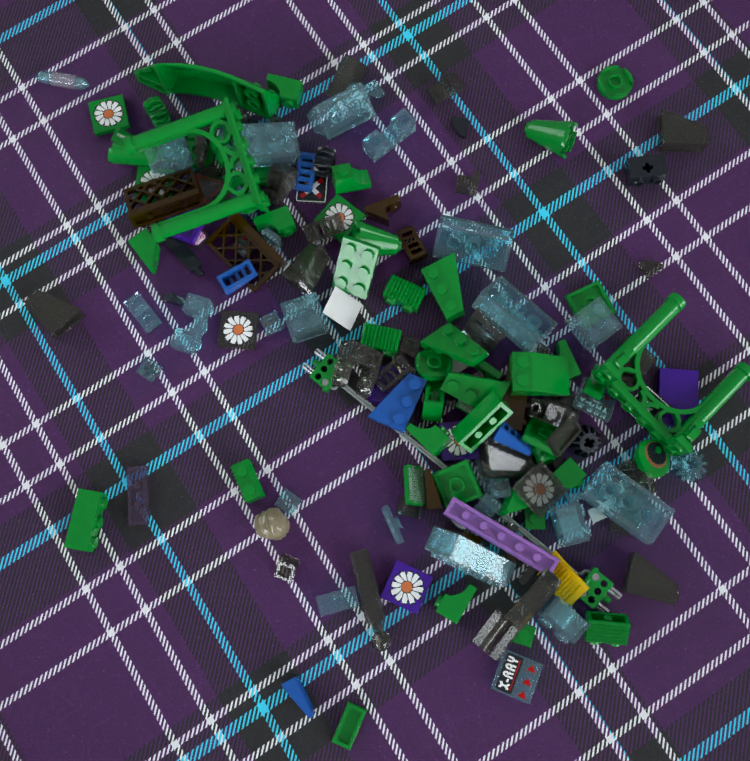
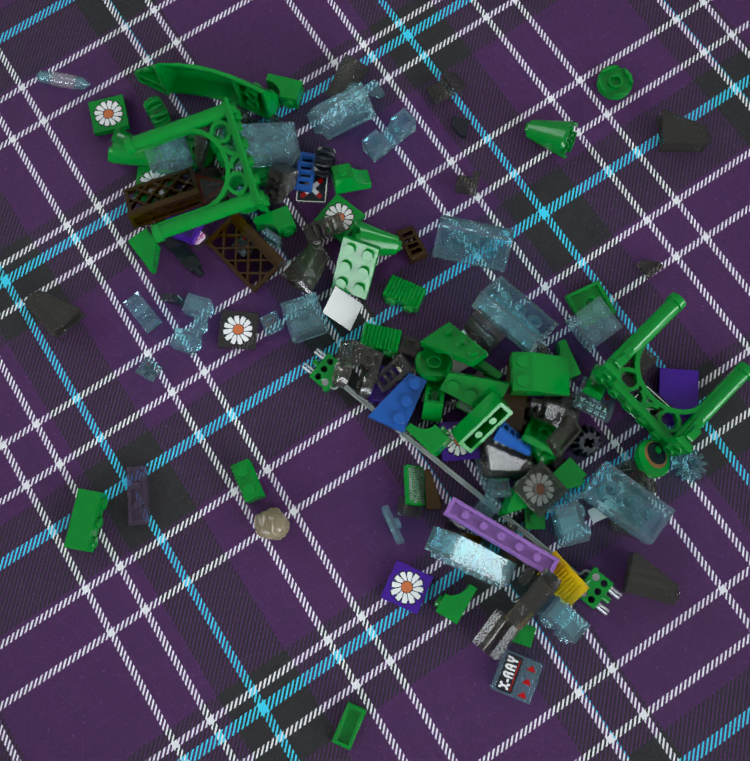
(234, 271): blue slope -> none
(287, 568): clear smoke slope -> none
(288, 502): clear light blue tile -> none
(297, 692): blue slope -> none
(337, 601): clear light blue plate -> none
(370, 597): clear smoke piece -> none
(379, 210): dark brown slope -> none
(445, 286): green wedge -> none
(457, 482): green tile -> none
(607, 628): green brick -> none
(645, 170): black brick -> none

